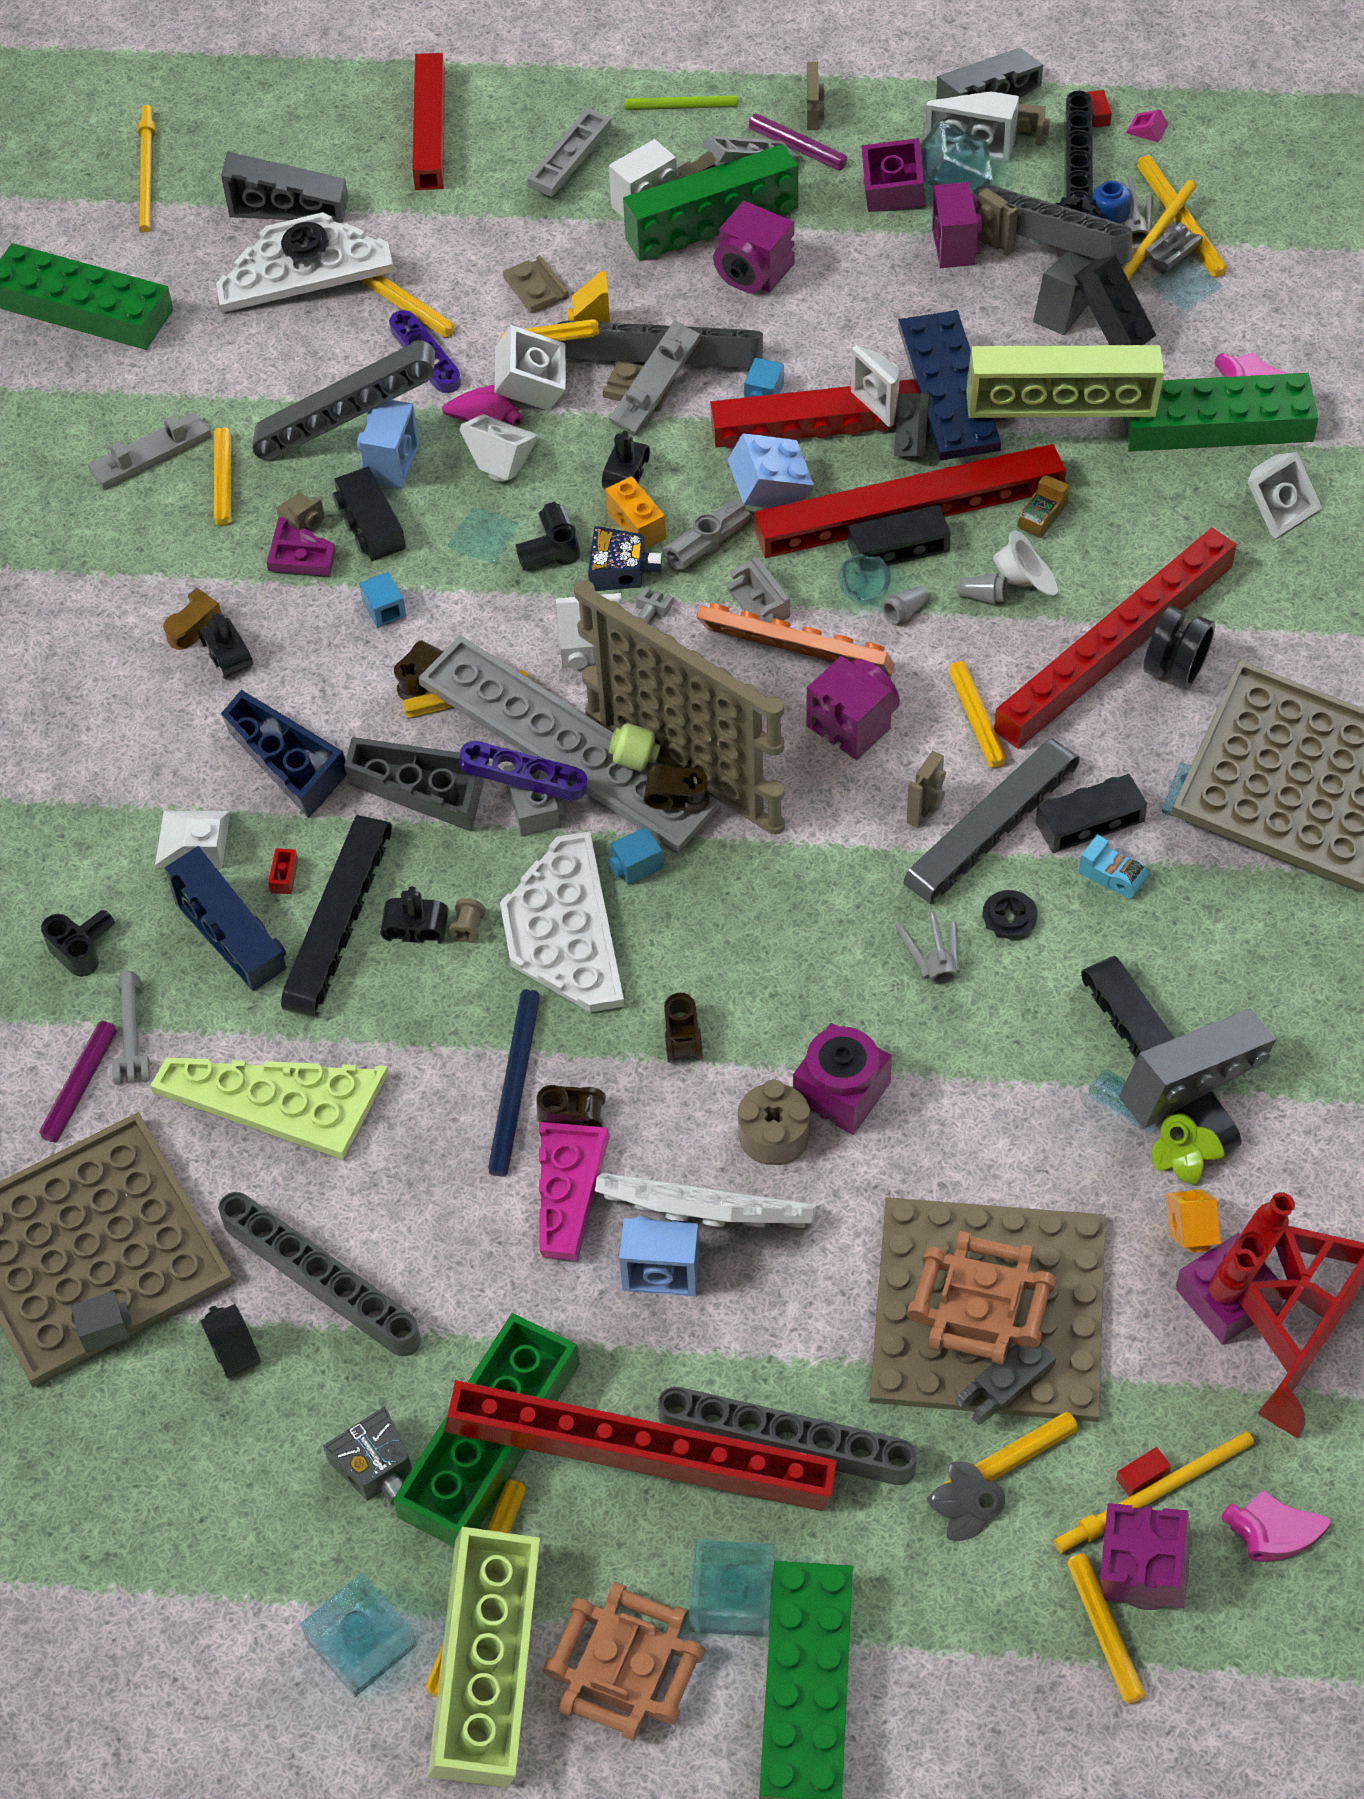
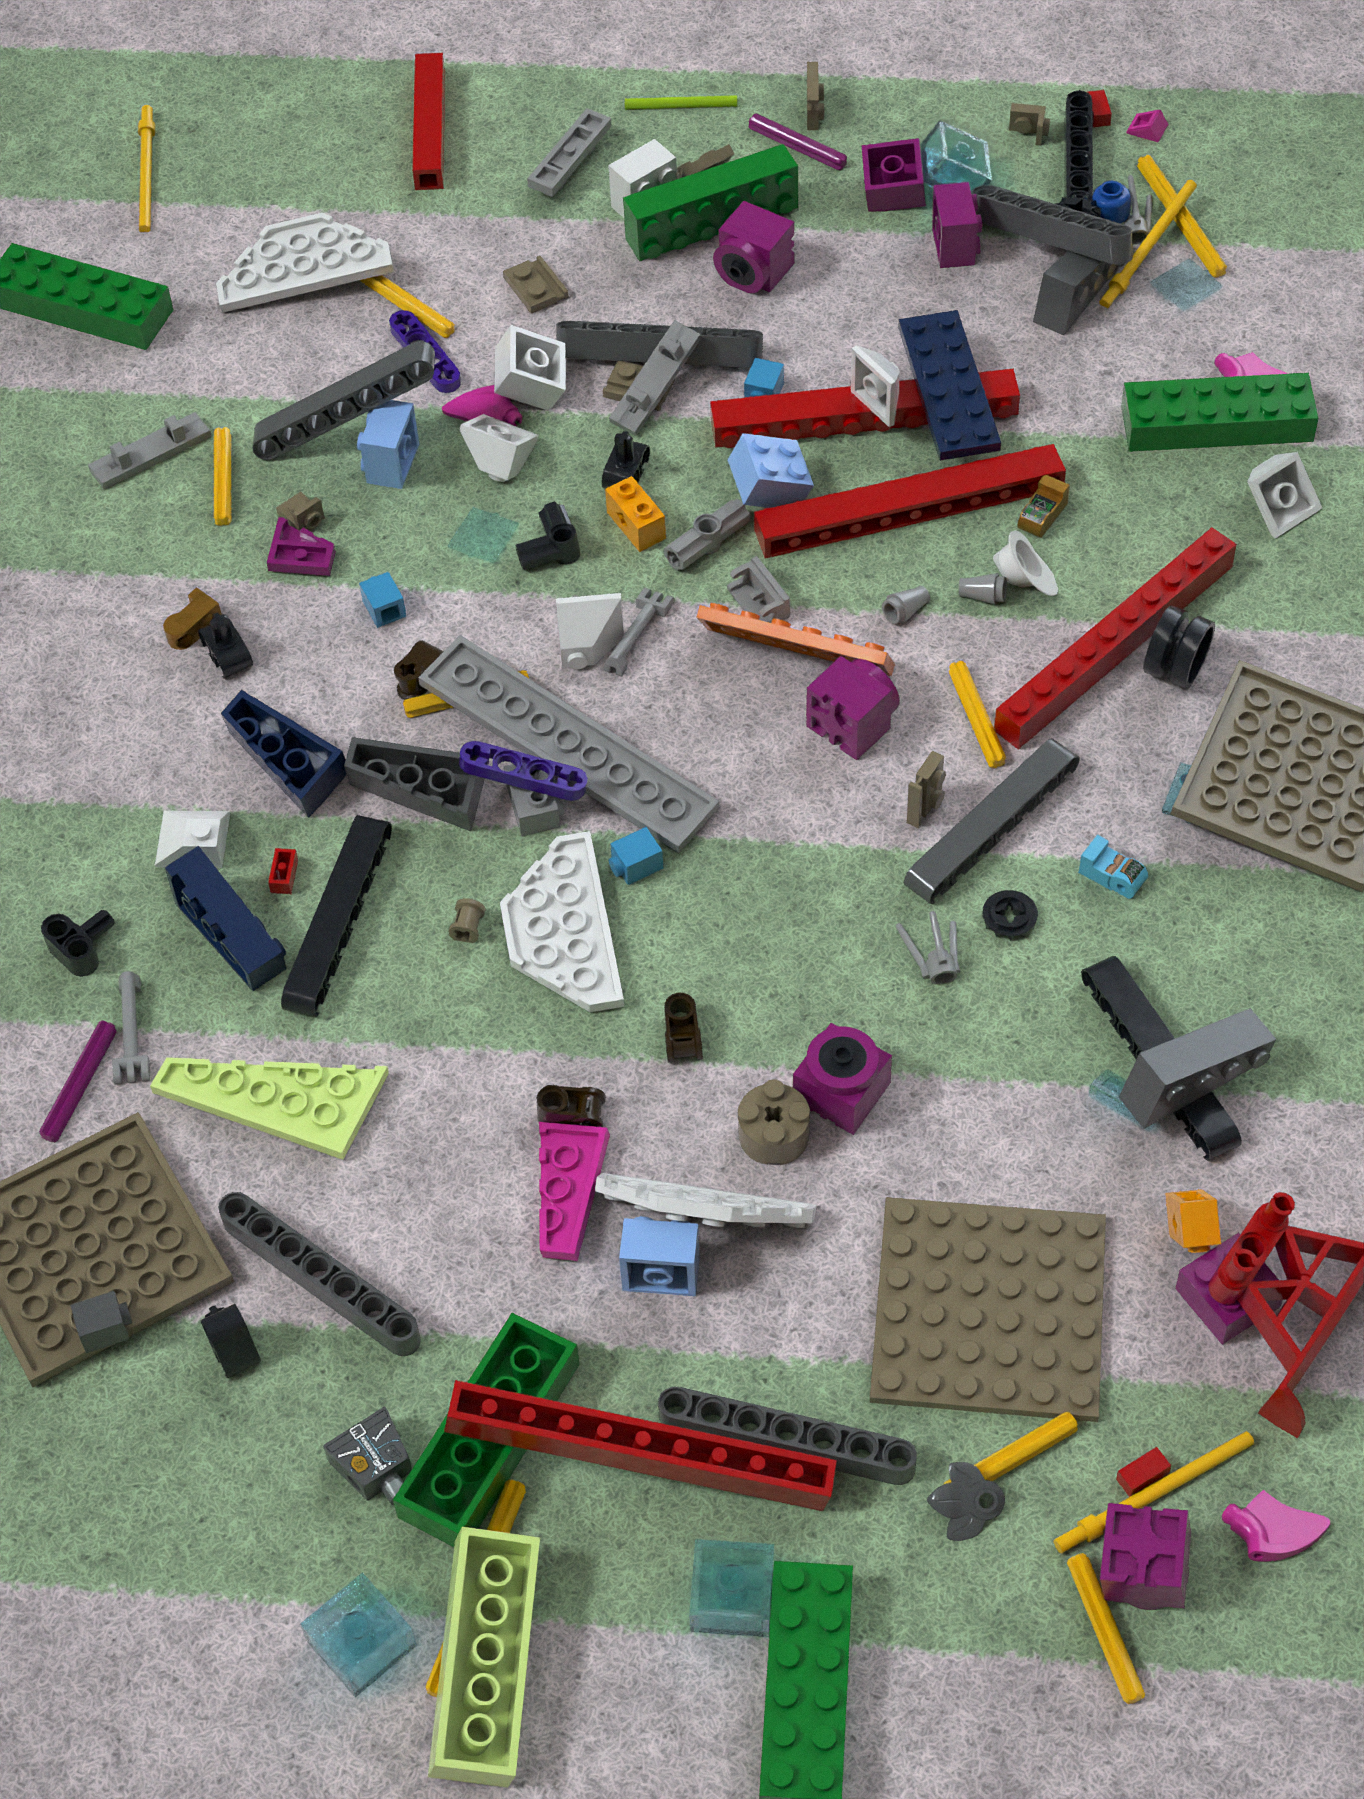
(280, 191): dark grey wedge -> none
(295, 237): black gear -> none
(368, 514): black brick -> none
(414, 918): black beam -> none
(513, 1083): dark blue axle -> none
(567, 331): yellow axle -> none
(591, 301): yellow slope -> none
(619, 559): torso -> none
(624, 1662): nougat brick -> none
(633, 747): yellowish green head -> none
(673, 788): dark brown piece -> none
(692, 706): dark tan plate -> none
(731, 148): light grey hinge -> none
(864, 578): clear light blue hair -> none
(901, 536): black brick -> none
(911, 425): dark grey plate -> none
(981, 1299): nougat brick -> none
(983, 115): white slope -> none
(998, 221): dark tan plate -> none
(1006, 73): wedge -> none
(1007, 1381): dark grey hinge -> none
(1064, 381): yellowish green brick -> none
(1091, 812): black brick -> none
(1114, 303): black brick -> none
(1173, 246): flat silver hips -> none
(1187, 1153): lime plate -> none

